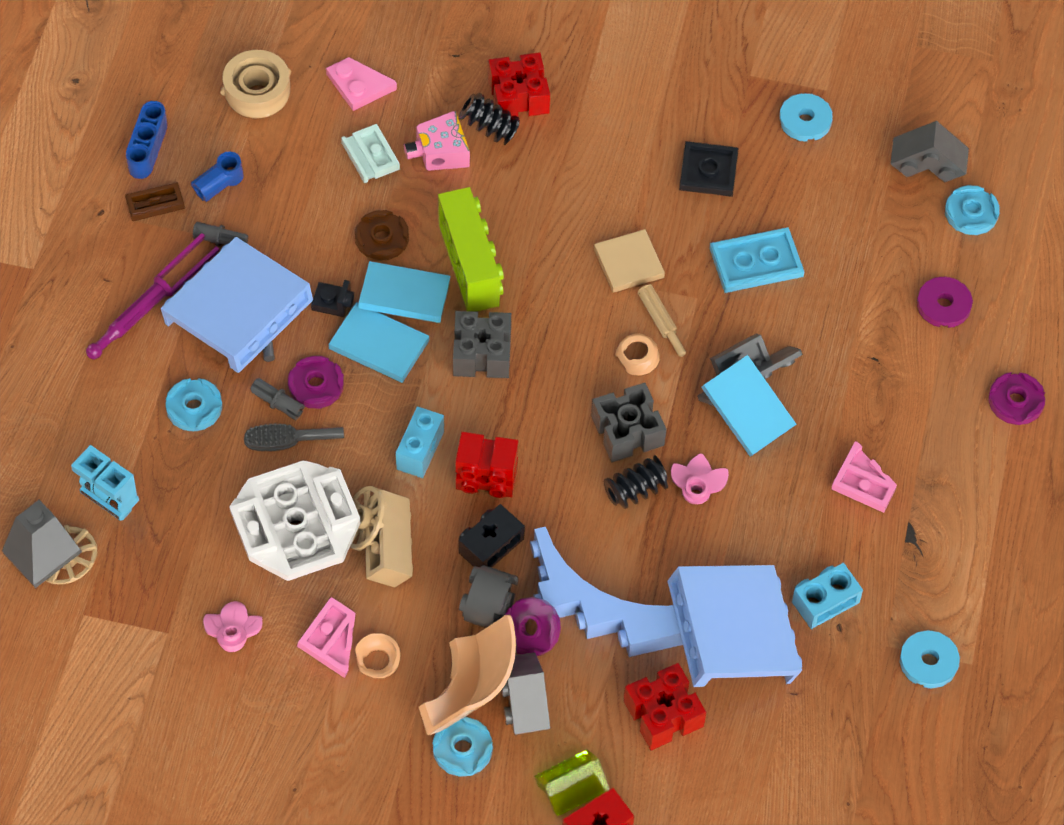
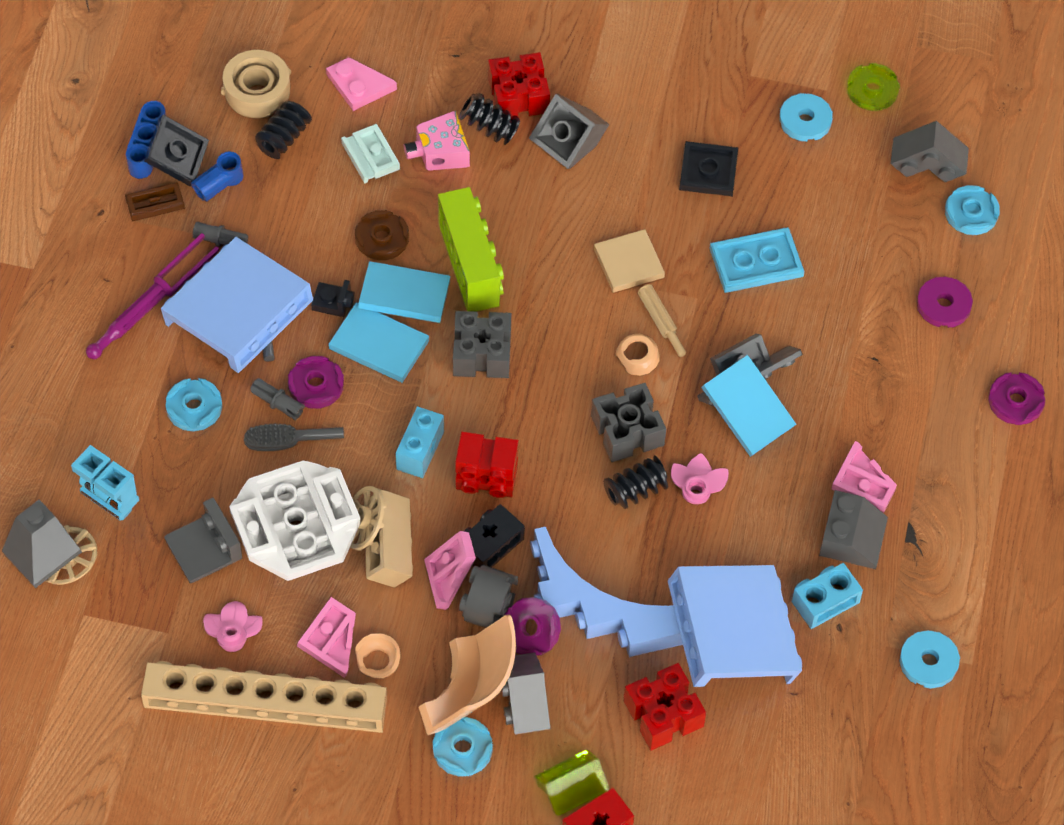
(176, 150): none -> black tile
(205, 544): none -> dark grey bracket
(277, 707): none -> tan brick
(282, 129): none -> black piece
(449, 567): none -> bright pink wing
(568, 131): none -> dark grey slope
(853, 531): none -> dark grey slope
(873, 99): none -> clear neon green tile

